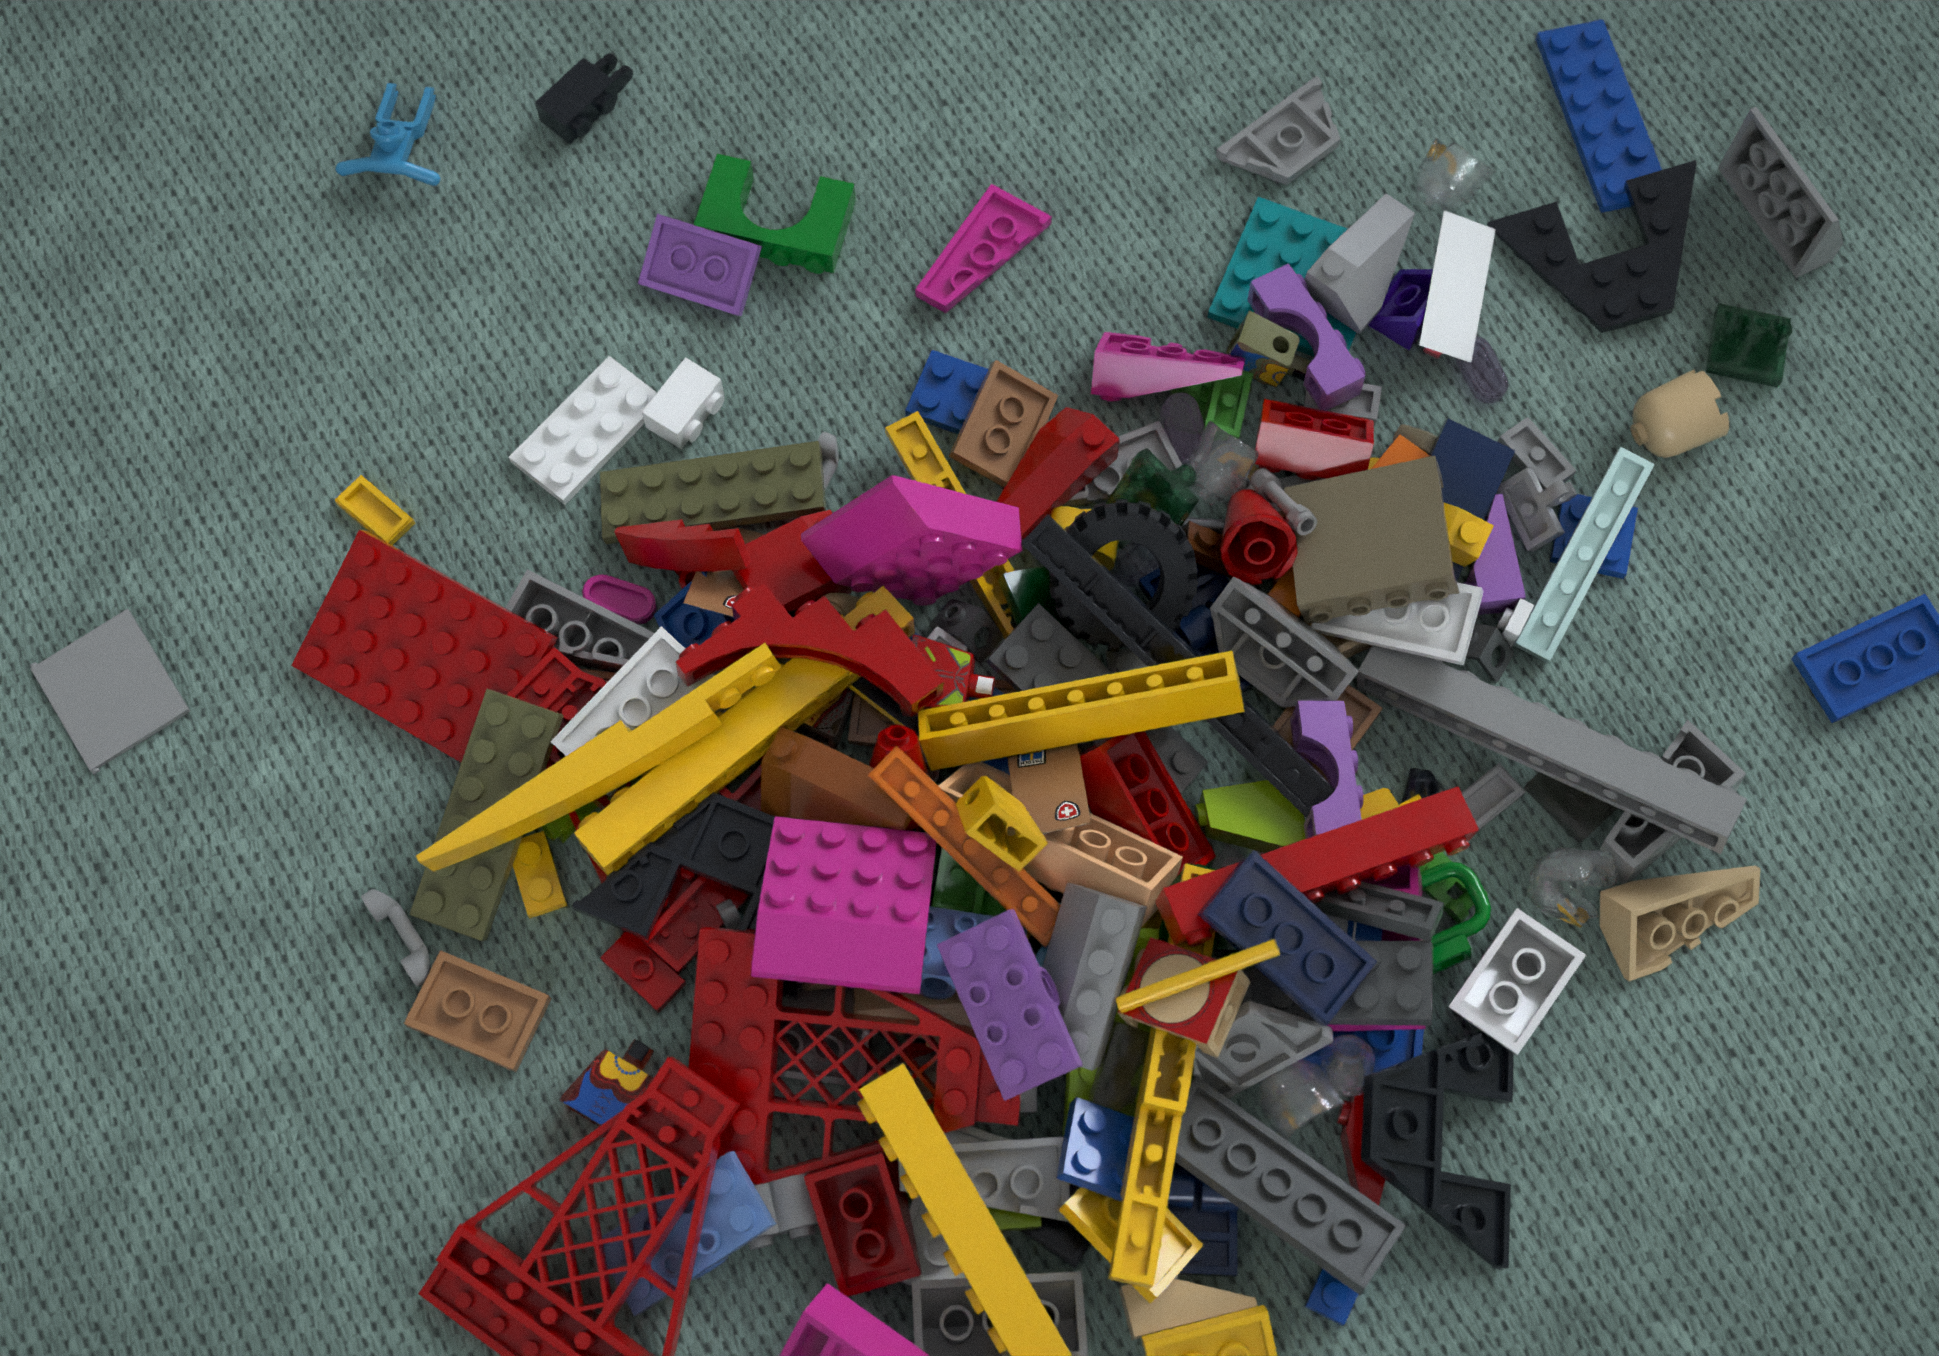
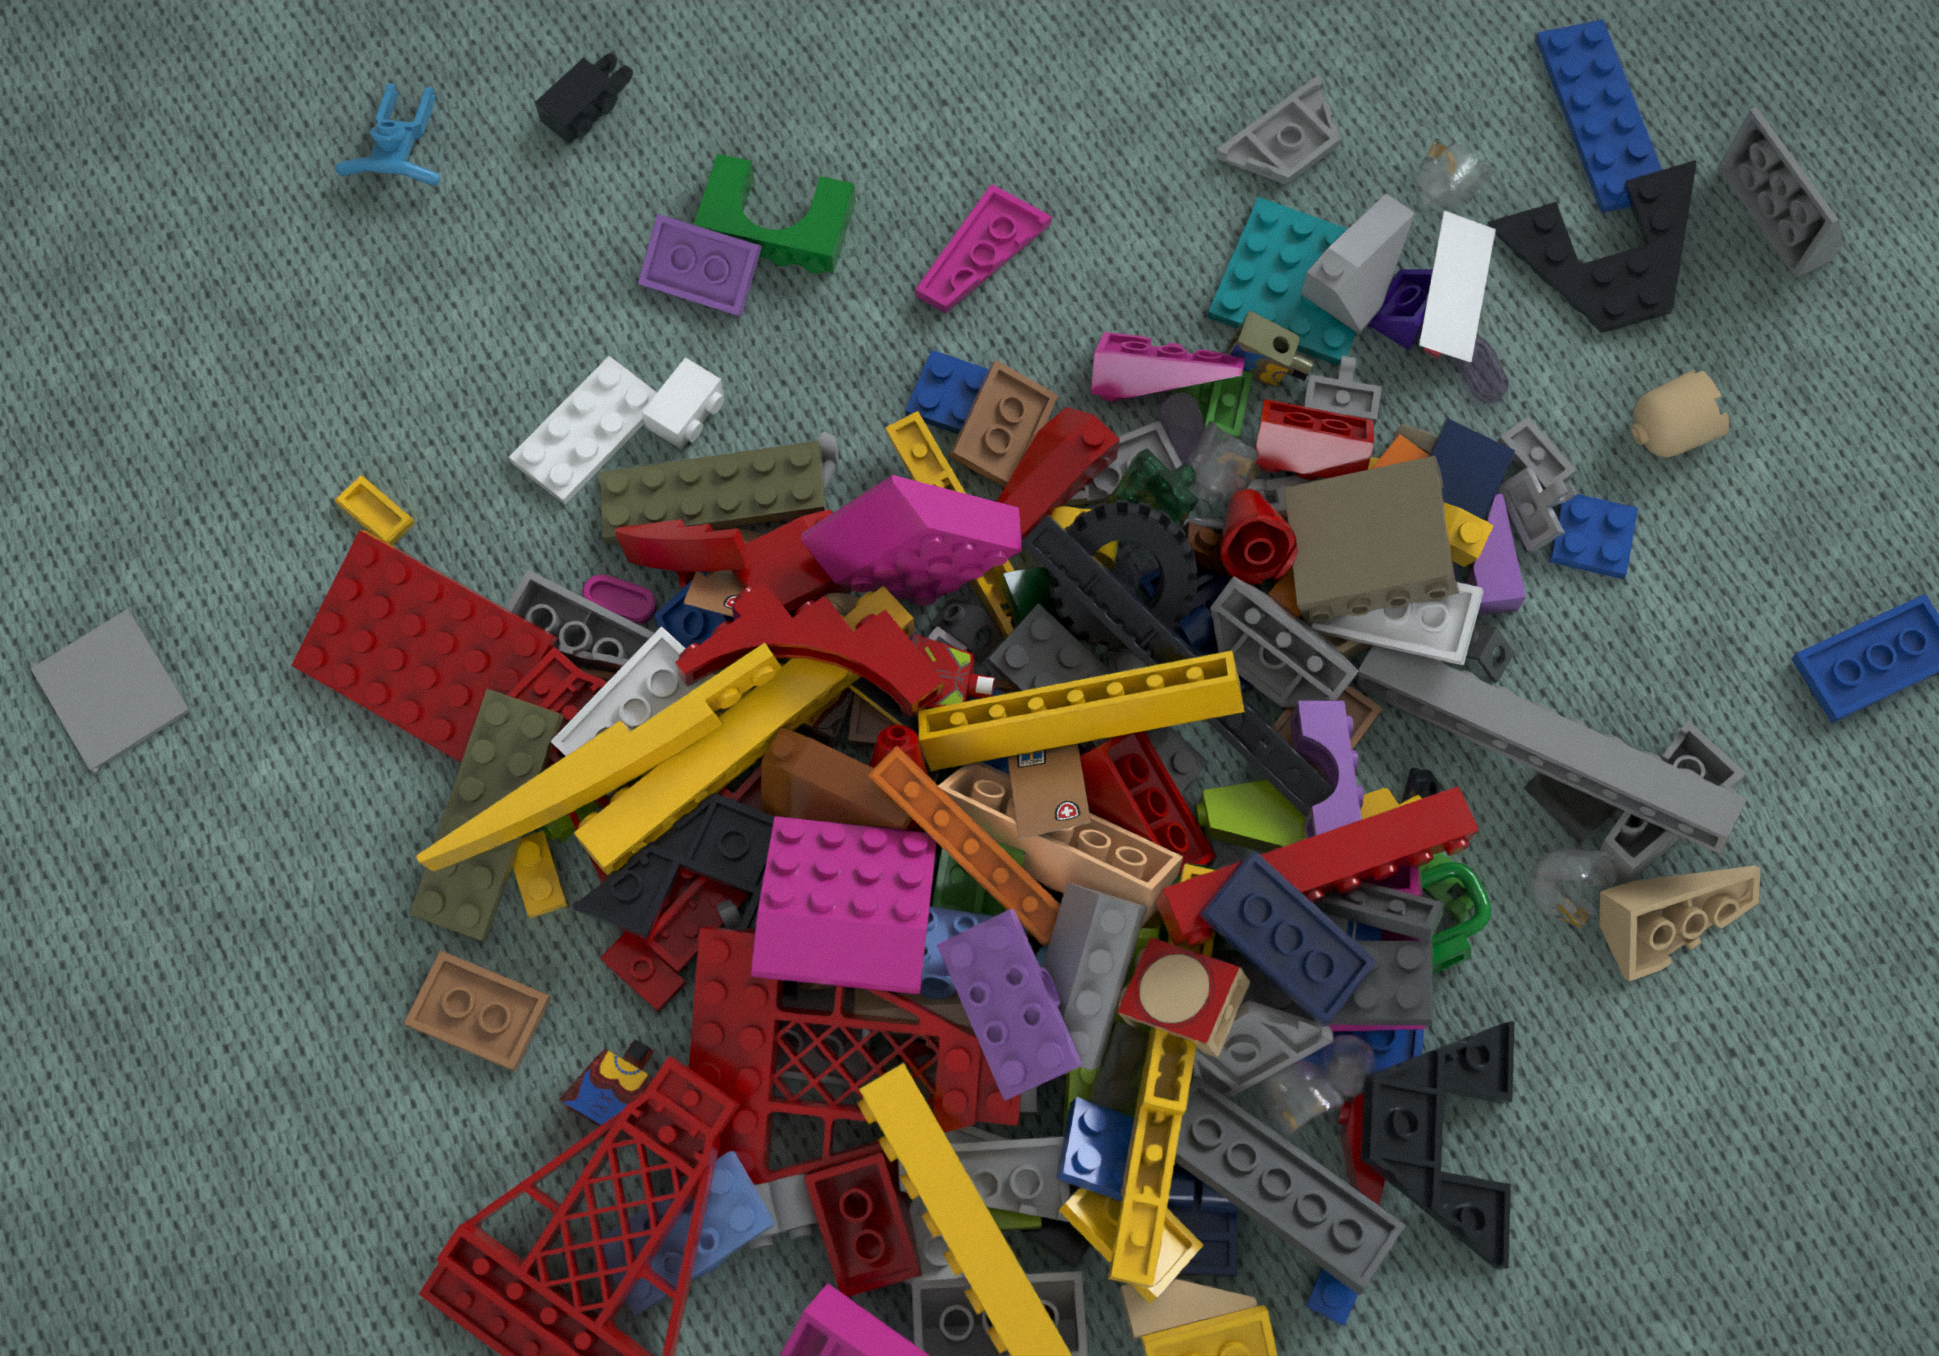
(382, 906): light grey bar -> none
(986, 815): yellow torso -> none
(1197, 976): yellow bar -> none
(1285, 300): medium lavender arch -> none
(1297, 516): light grey bar -> none
(1492, 795): light grey tile -> none
(1514, 620): white plate -> none
(1516, 981): white slope -> none
(1584, 554): light aqua plate -> none
(1748, 345): clear green plate -> none

